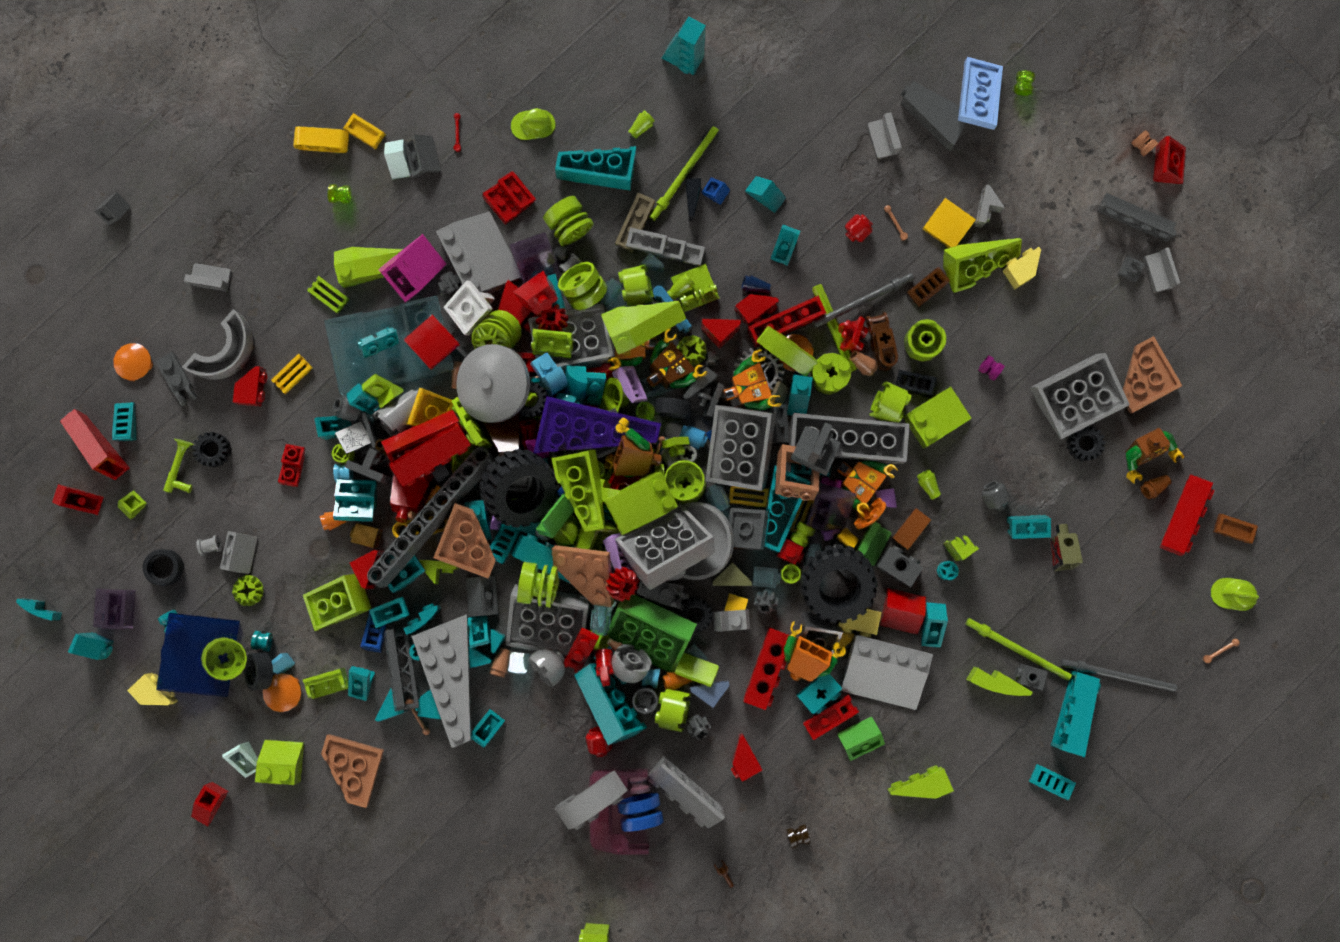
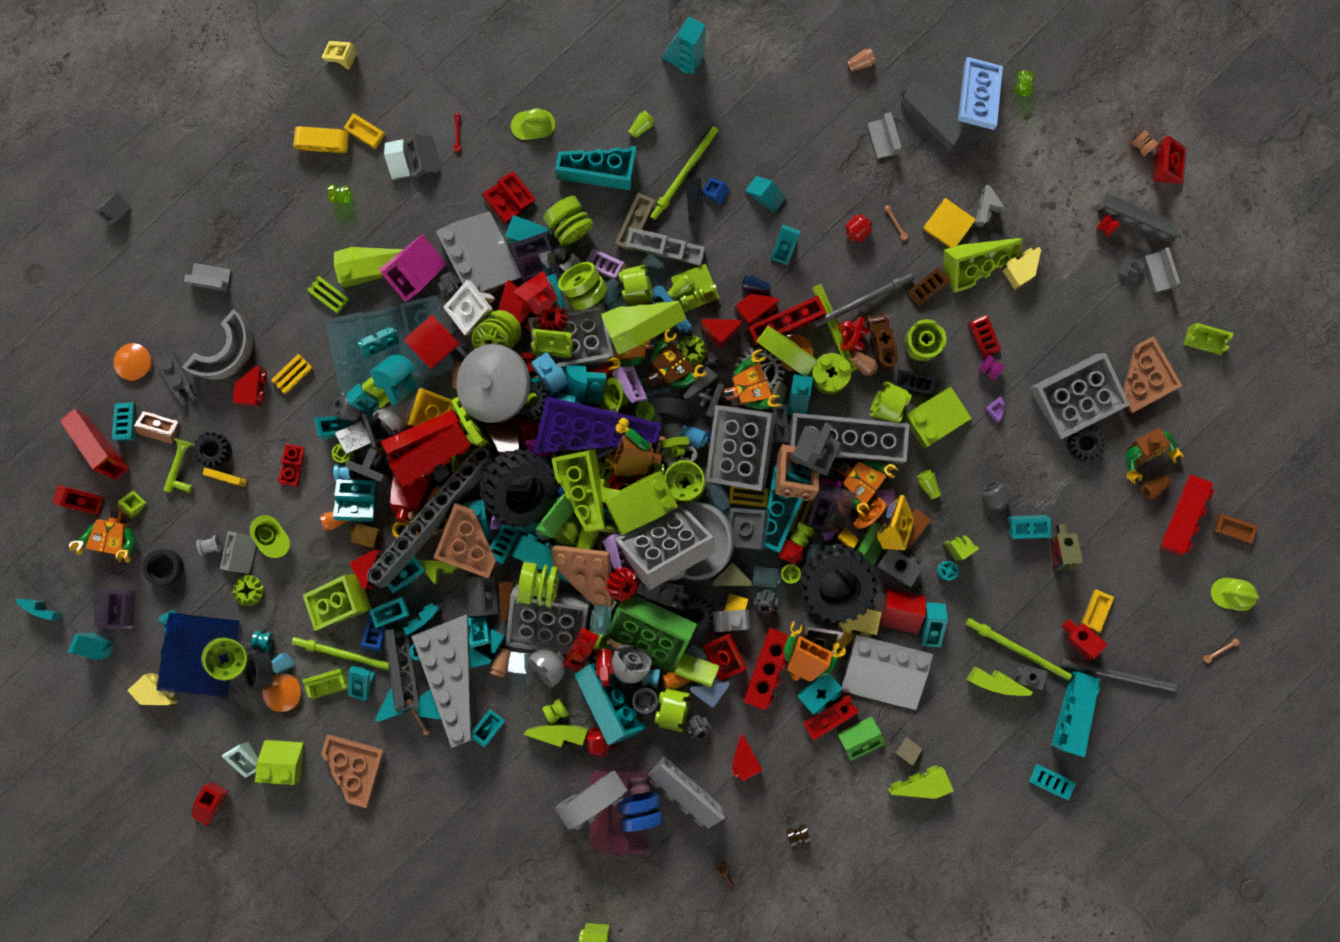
(107, 537): none -> torso
(157, 427): none -> nougat slope
(224, 477): none -> yellow tile
(269, 536): none -> lime piece
(312, 646): none -> lime bar
(340, 52): none -> light yellow slope
(395, 377): none -> teal brick
(505, 591): none -> reddish brown slope
(522, 229): none -> teal slope
(557, 733): none -> lime slope
(559, 711): none -> lime wheel
(613, 272): none -> lavender slope
(725, 655): none -> red slope
(861, 60): none -> nougat cone
(896, 525): none -> yellow slope
(908, 751): none -> dark tan slope
(990, 333): none -> red slope
(996, 409): none -> medium lavender tile
(1090, 644): none -> red torso
(1097, 610): none -> yellow tile
(1108, 224): none -> red wheel
(1207, 338): none -> lime hinge

